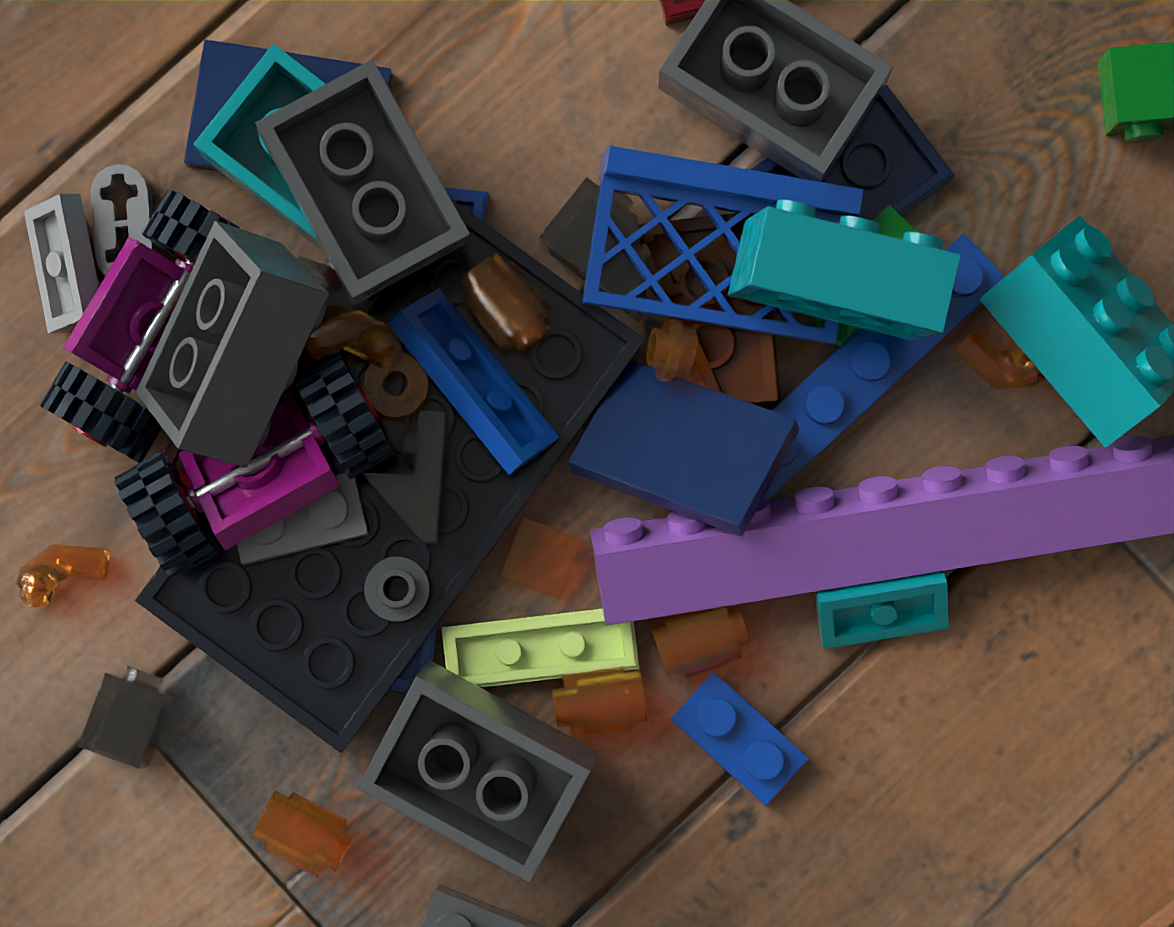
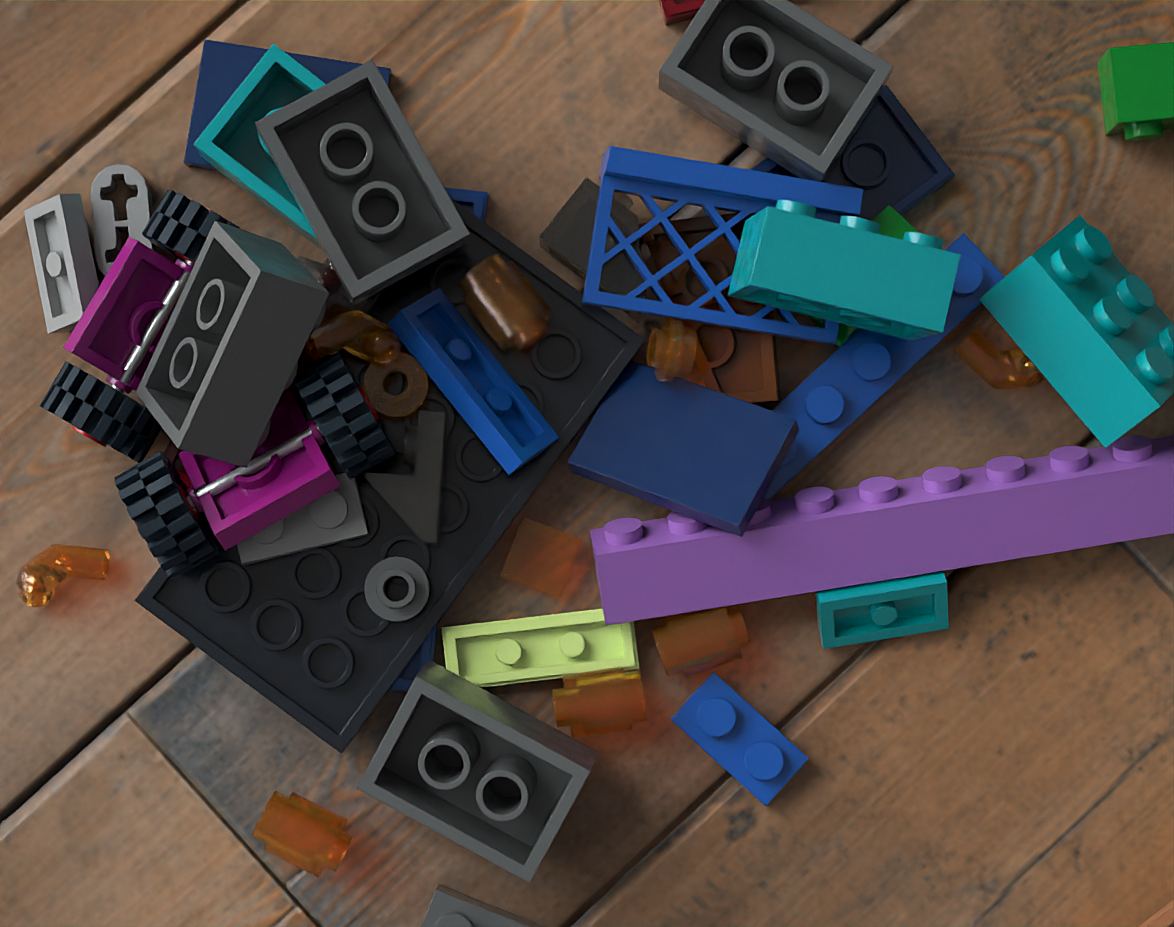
(127, 717): clear smoke brick -> none

